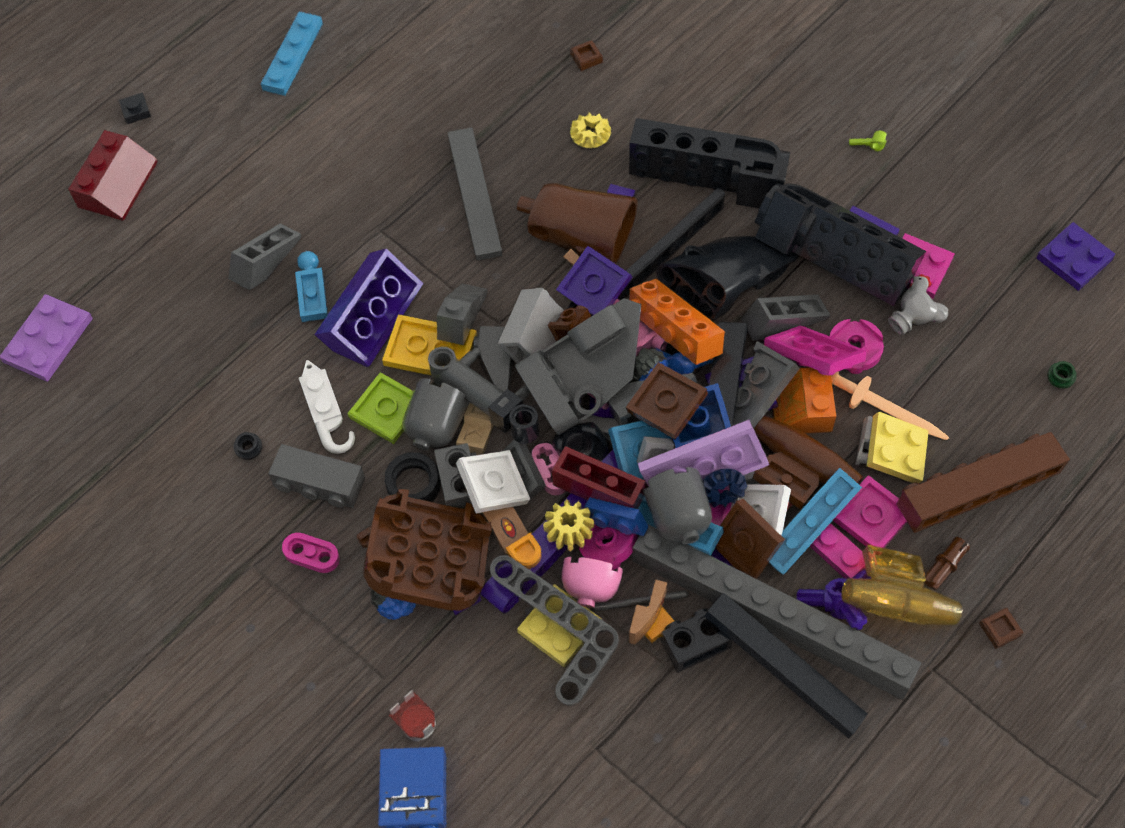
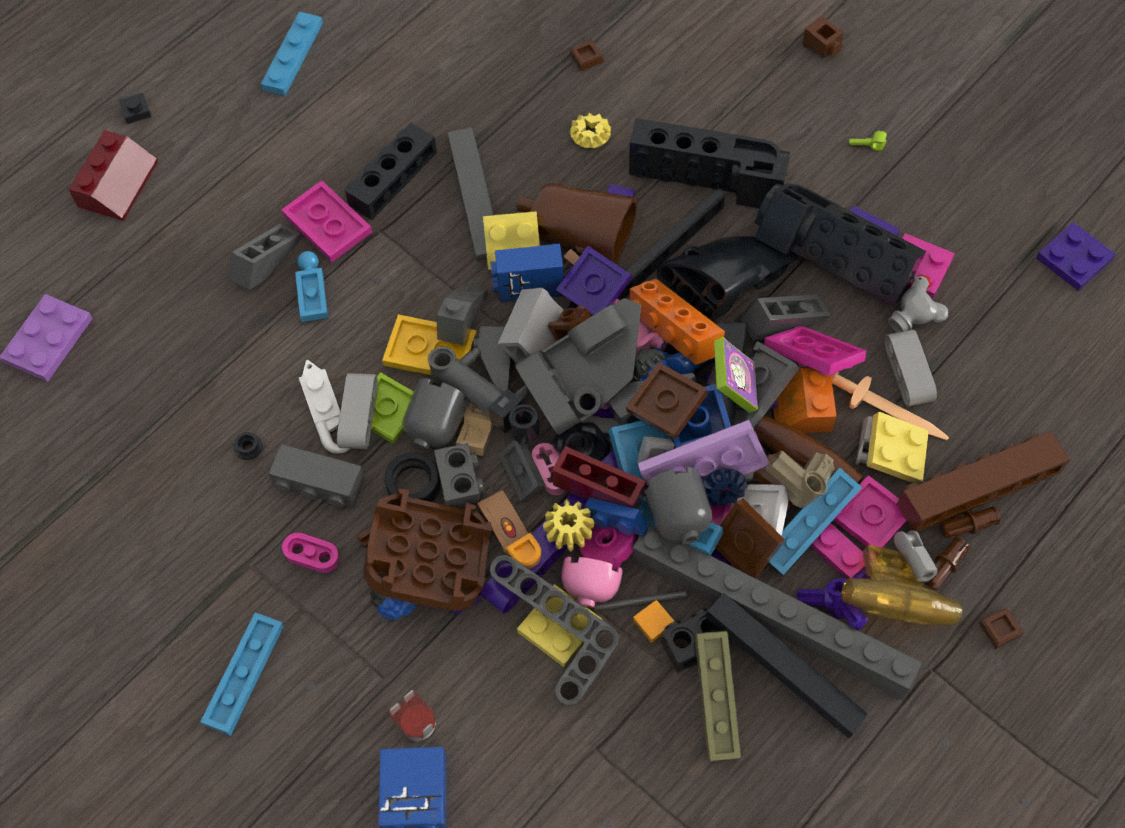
(242, 674): none -> dark azure plate
(326, 221): none -> dark pink plate
(357, 411): none -> light grey beam
(369, 308): dark purple slope -> none
(390, 171): none -> black brick
(492, 481): white plate -> none
(510, 232): none -> light yellow plate
(527, 269): none -> blue brick
(645, 616): medium nougat slope -> none
(717, 696): none -> olive plate
(735, 375): none -> tile
(802, 484): none -> dark tan piece
(823, 37): none -> reddish brown brick
(869, 337): dark pink plate -> none
(910, 368): none -> light grey beam
(916, 555): none -> light grey bar
(970, 522): none -> reddish brown axle
(1065, 369): dark green plate -> none

